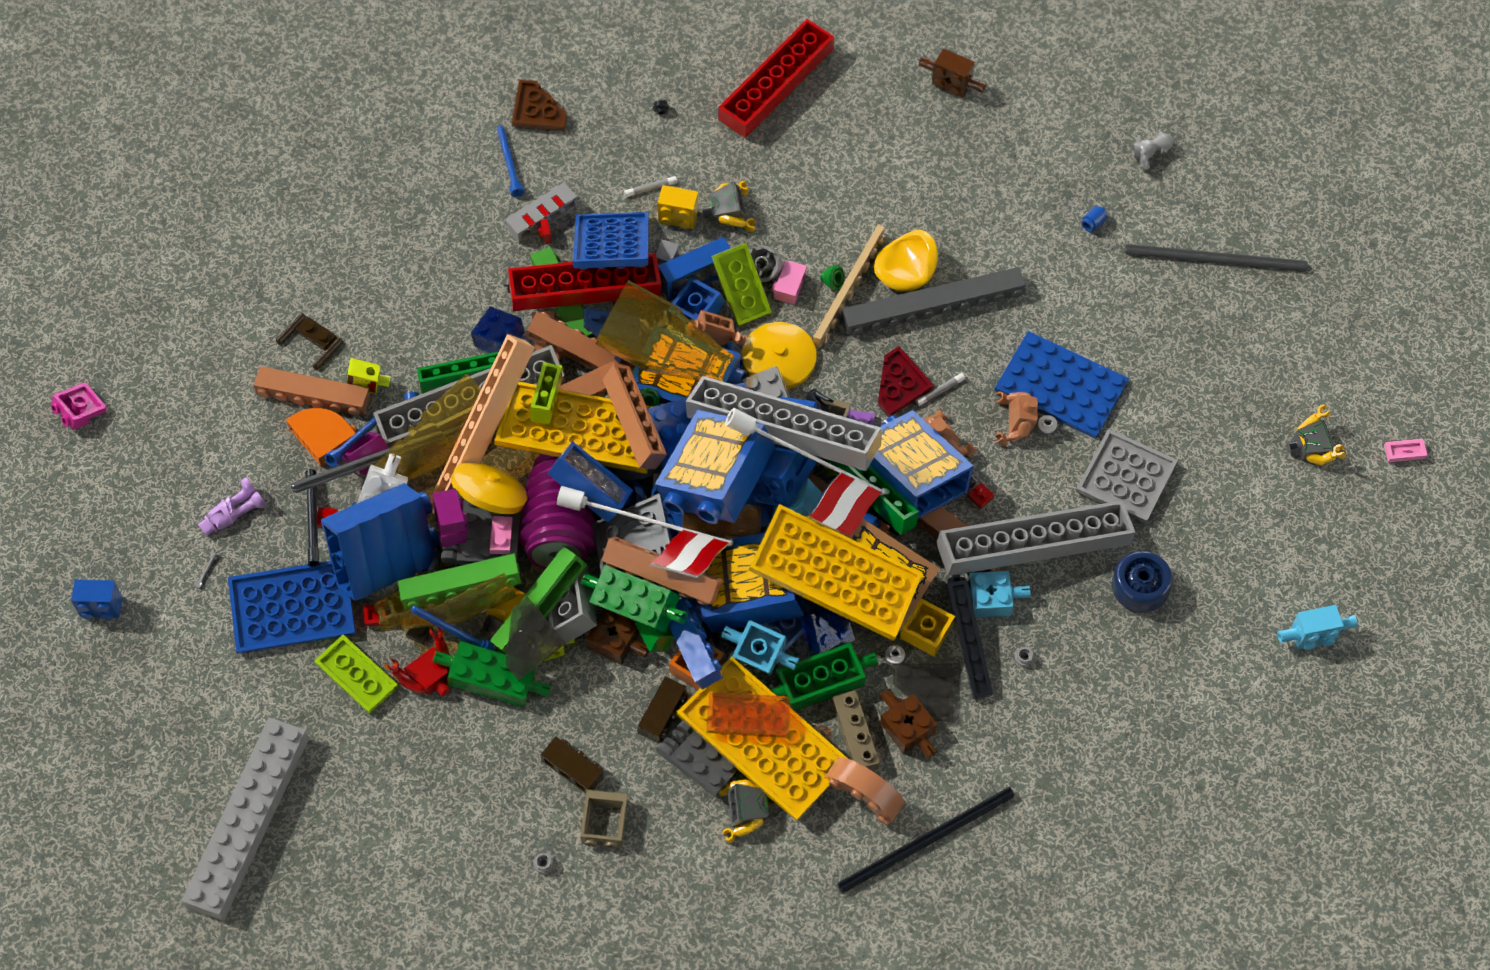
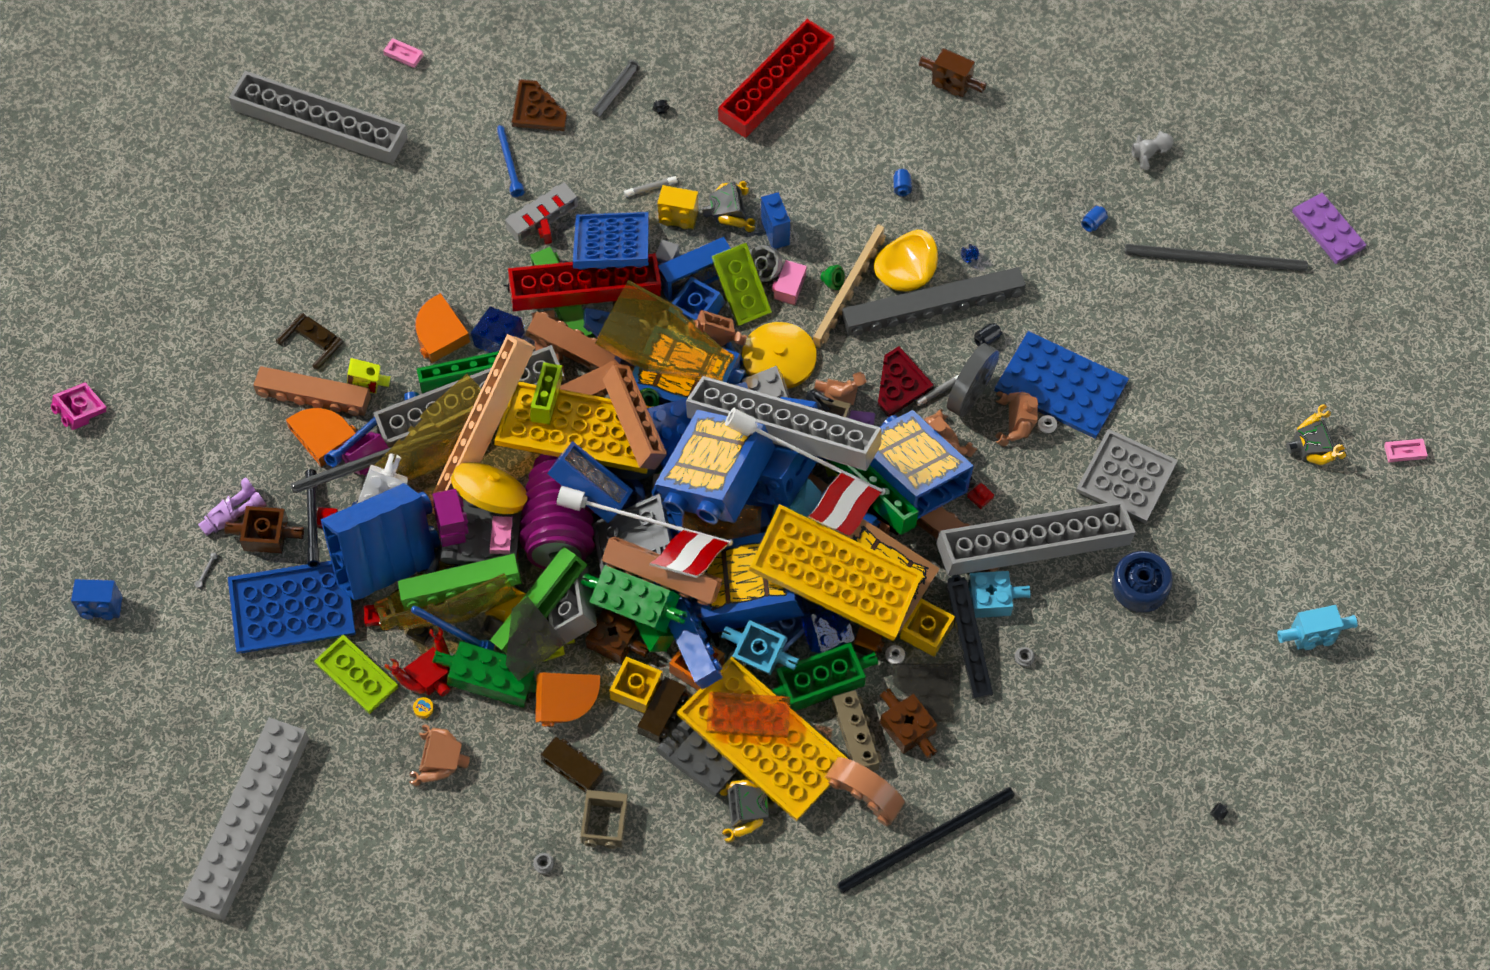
(264, 529): none -> reddish brown brick
(318, 117): none -> light grey brick
(403, 53): none -> bright pink plate
(423, 707): none -> yellow tile
(439, 329): none -> orange brick
(439, 756): none -> nougat torso
(564, 696): none -> orange brick
(615, 88): none -> dark grey axle
(635, 684): none -> yellow brick
(775, 220): none -> blue brick
(841, 390): none -> nougat torso
(868, 642): none -> reddish brown brick
(902, 182): none -> blue brick
(970, 253): none -> clear blue wheel
(972, 380): none -> dark grey brick
(988, 334): none -> black brick
(1219, 811): none -> black plate
(1329, 228): none -> medium lavender plate

